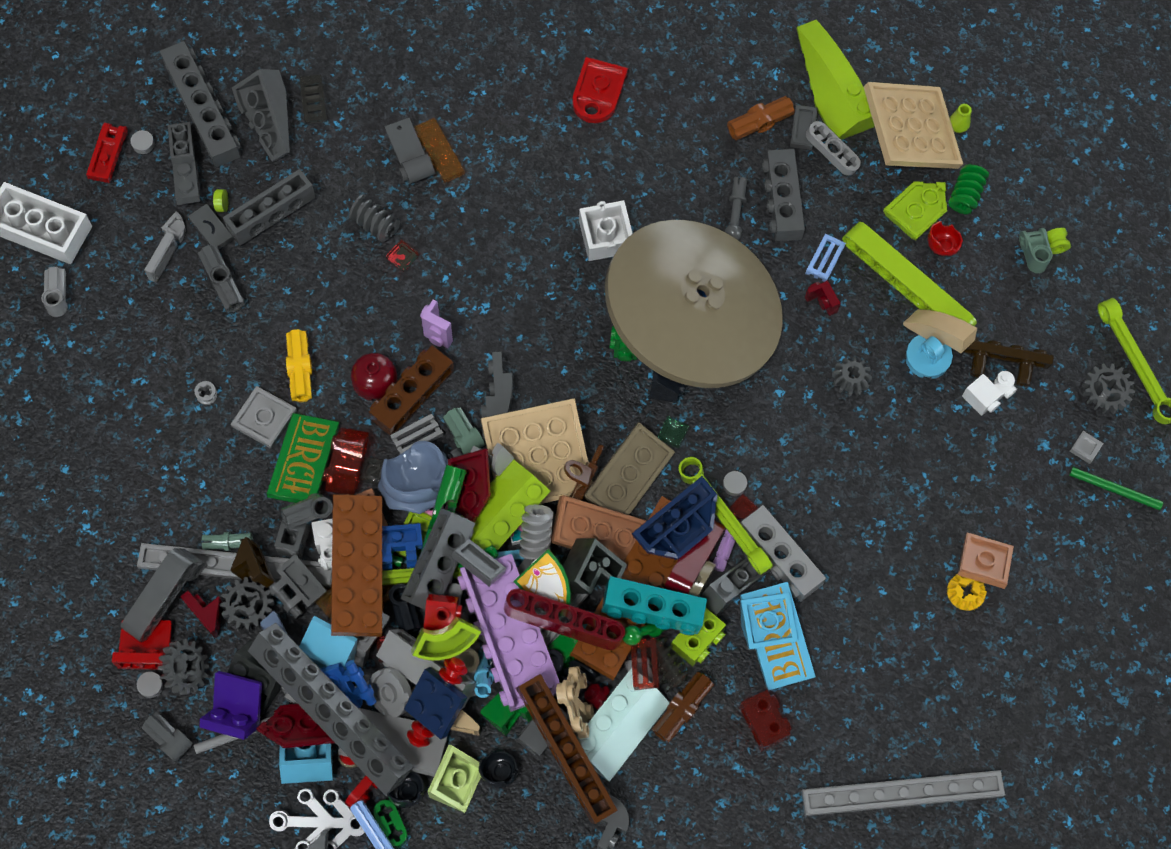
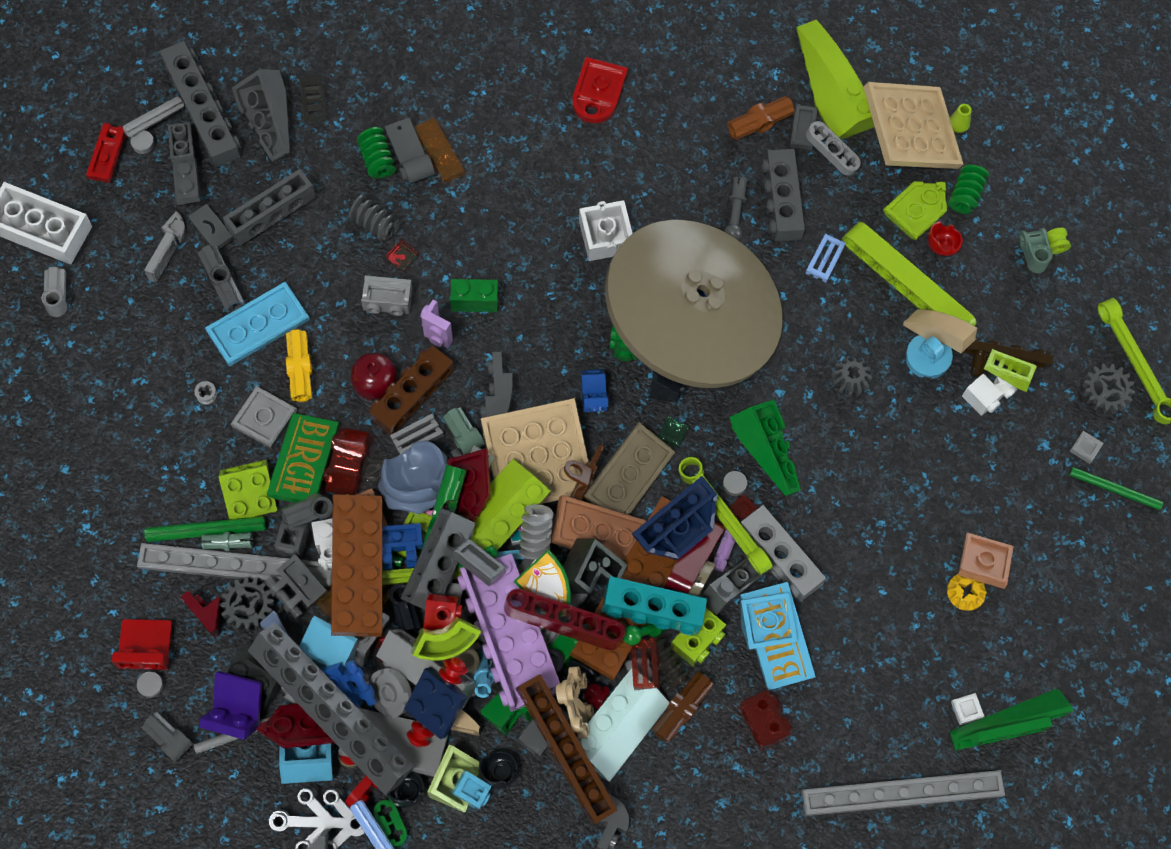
(153, 116): none -> light grey axle
(160, 592): dark grey beam -> none
(183, 667): dark grey gear -> none
(209, 528): none -> green axle
(220, 200): lime tile -> none
(246, 490): none -> lime bracket
(251, 563): dark brown slope -> none
(257, 324): none -> medium azure tile
(375, 153): none -> green piece
(386, 295): none -> light grey hinge
(472, 790): none -> medium azure bracket
(474, 295): none -> green brick
(501, 459): light grey tile -> none
(593, 390): none -> blue brick
(761, 433): none -> green wedge
(827, 297): dark red bracket -> none
(967, 709): none -> white tile
(1016, 721): none -> green wedge
(1021, 367): none -> lime slope

